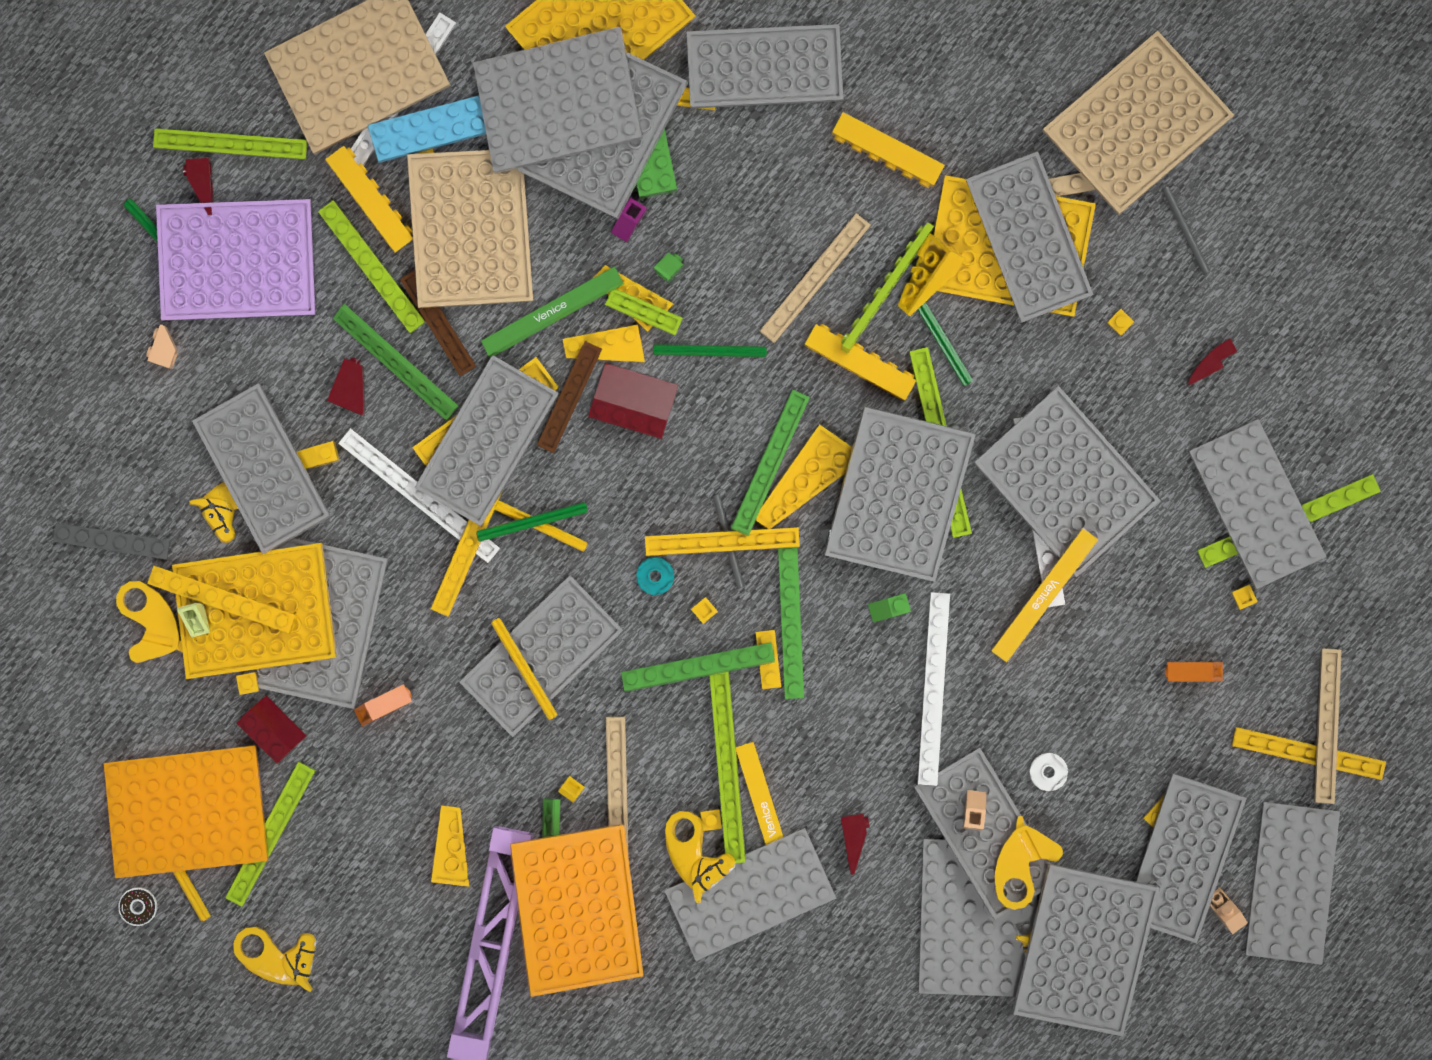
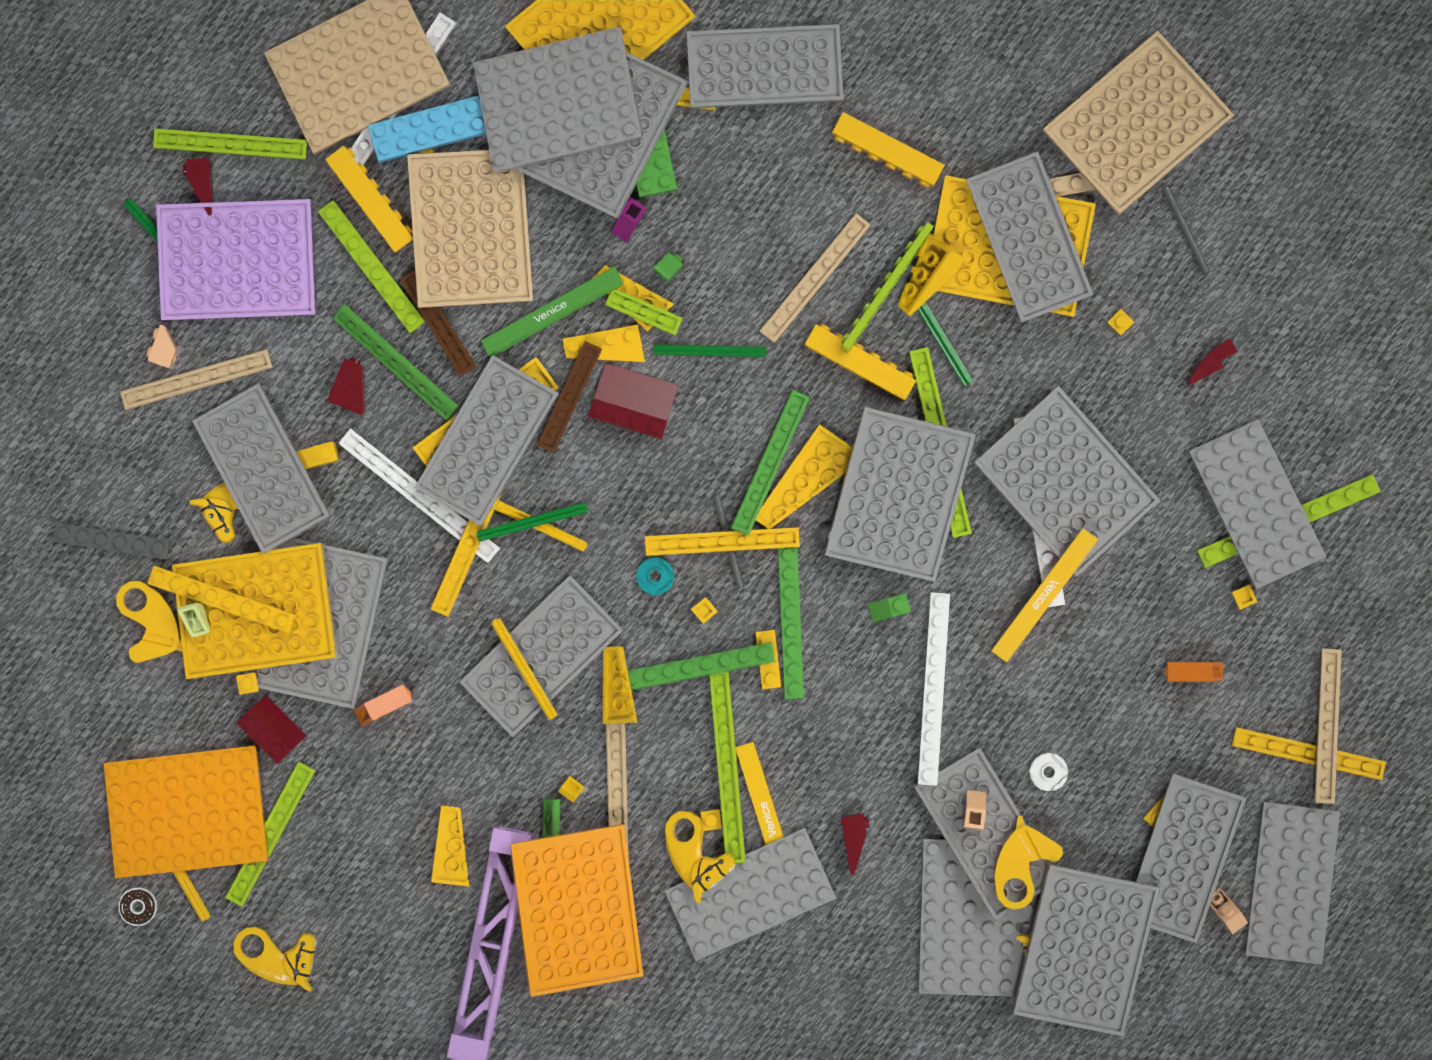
(196, 379): none -> tan tile
(617, 693): none -> yellow wing

